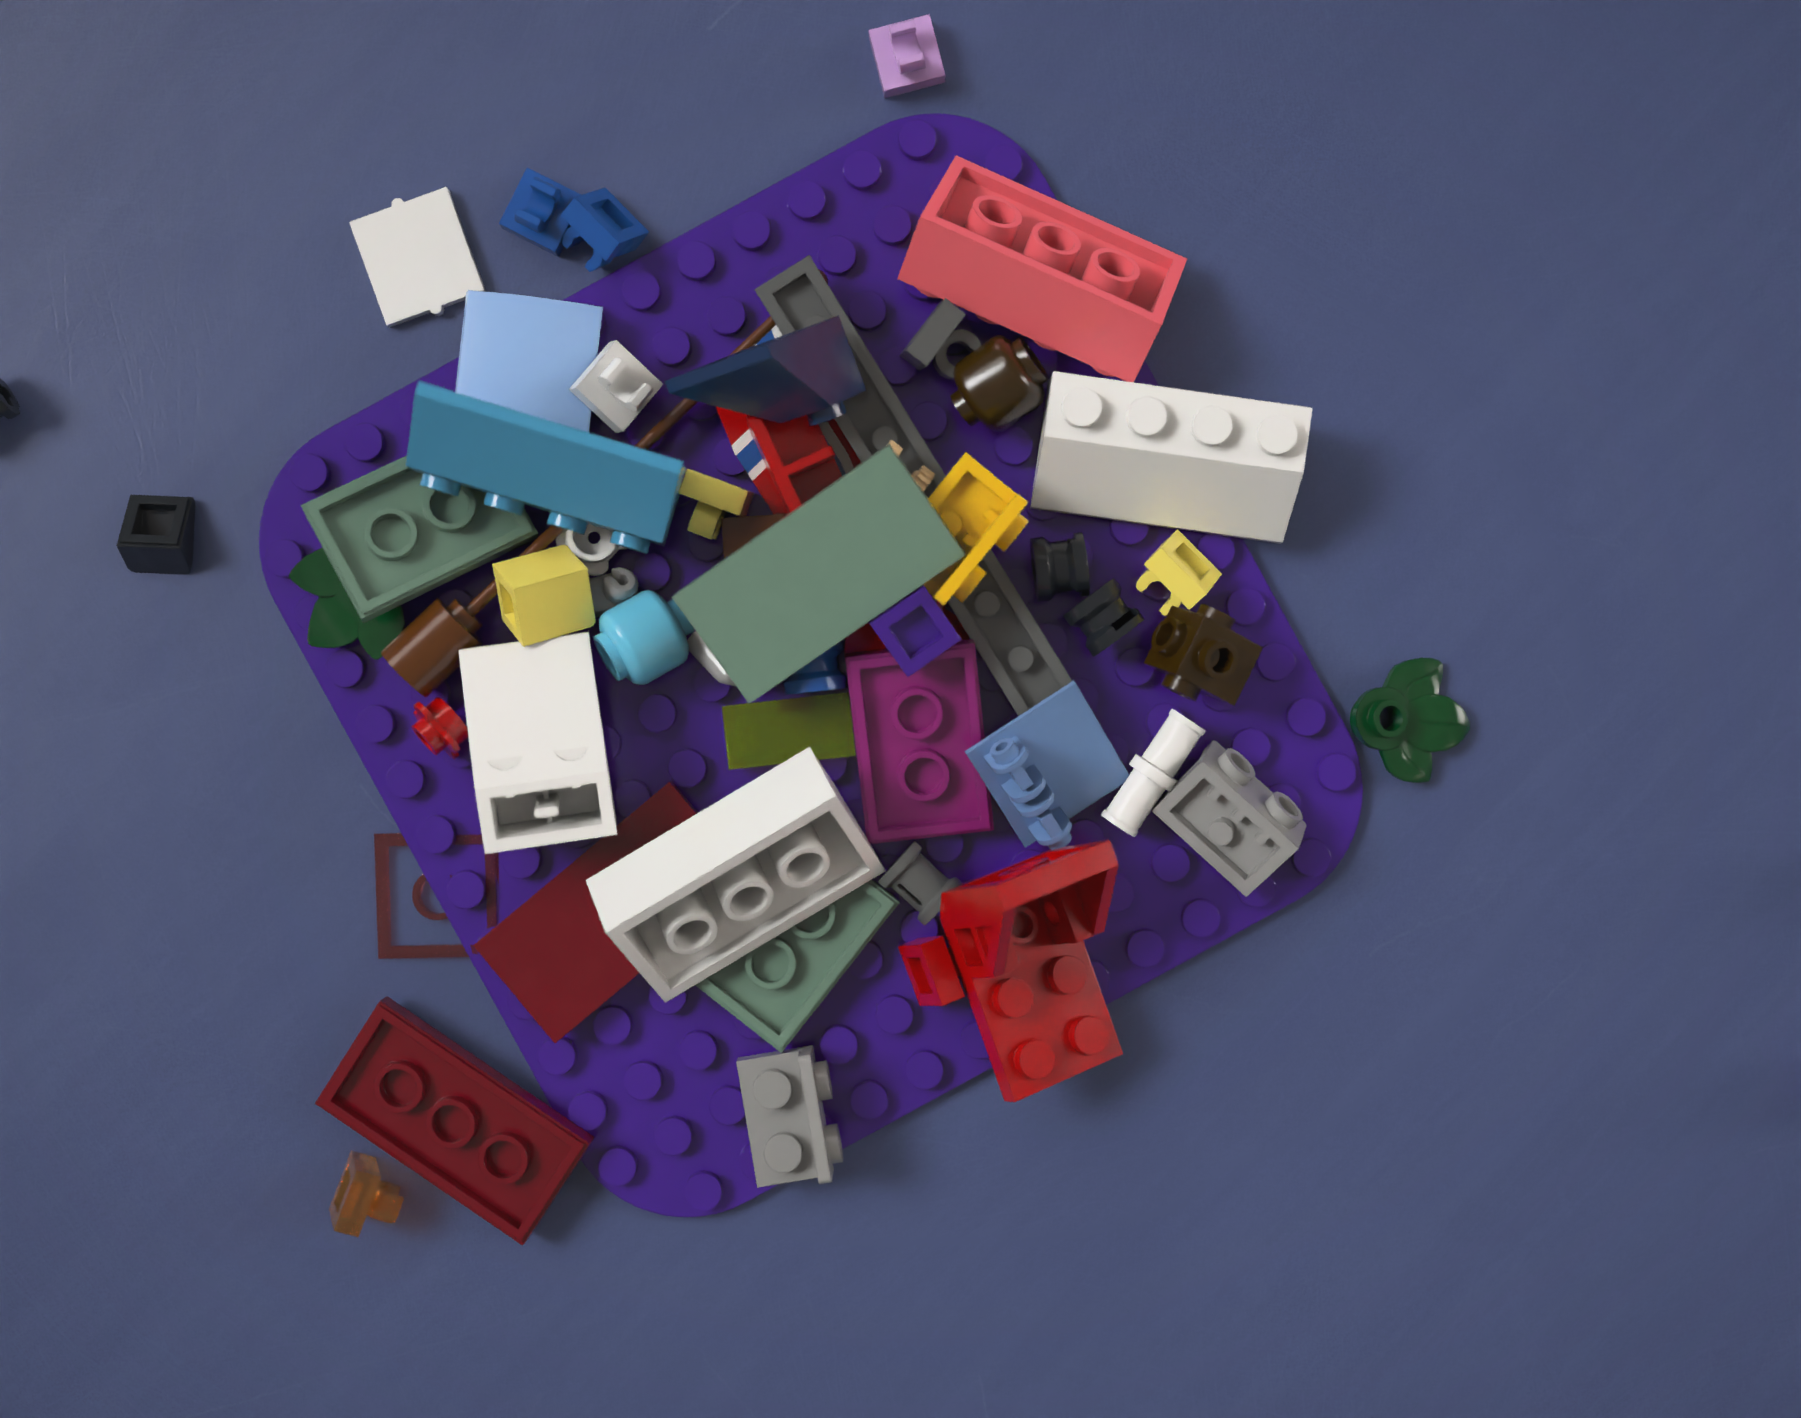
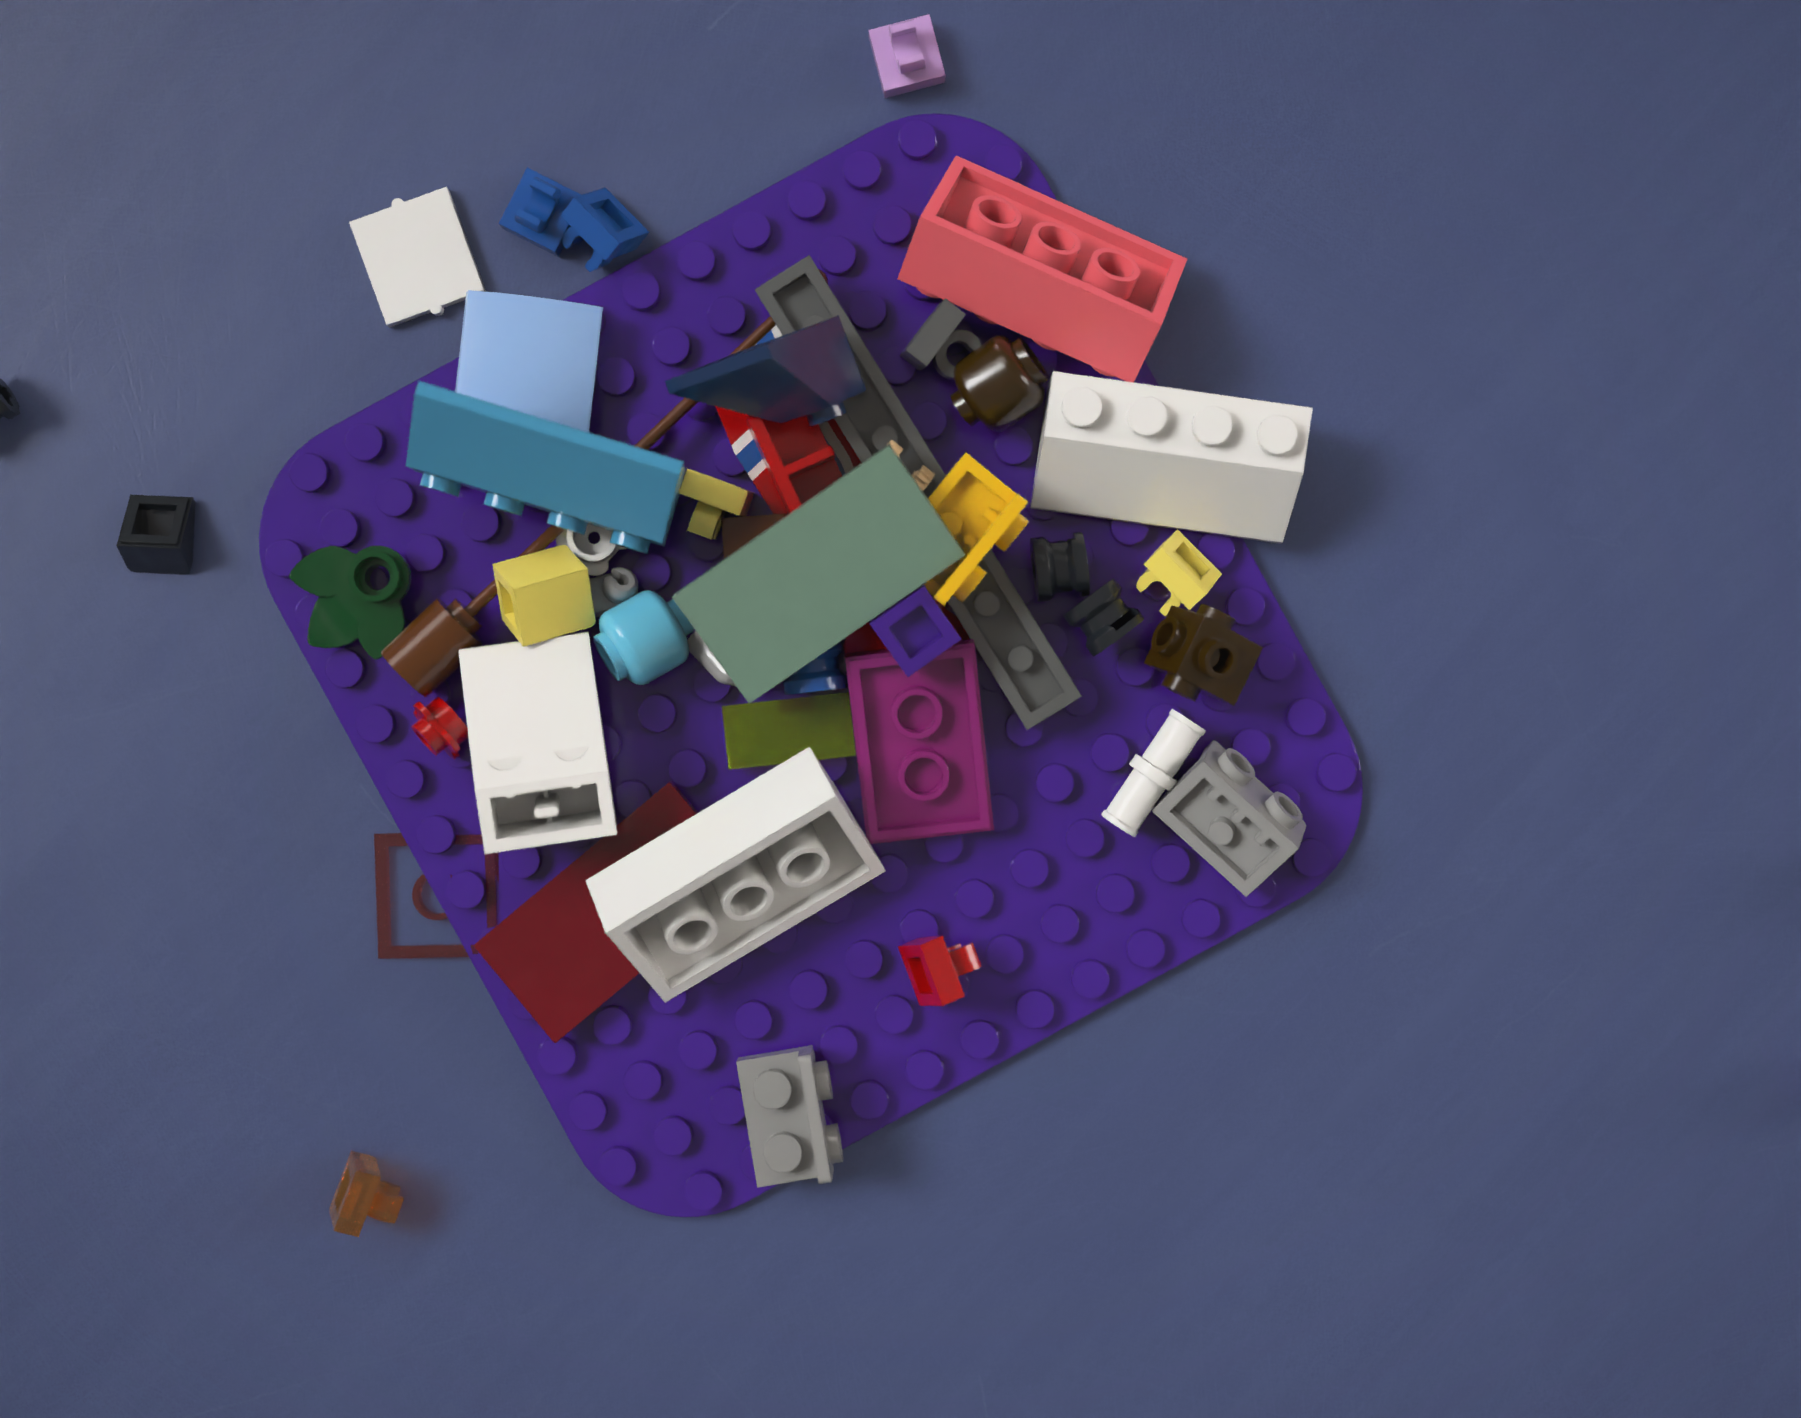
(404, 539): sand green tile -> none
(454, 1120): dark red tile -> none
(616, 386): white tile -> none
(792, 974): sand green tile -> none
(918, 882): dark grey bush -> none
(1028, 967): red bracket -> none
(1048, 767): medium blue hinge -> none
(1417, 719): dark green plate -> none

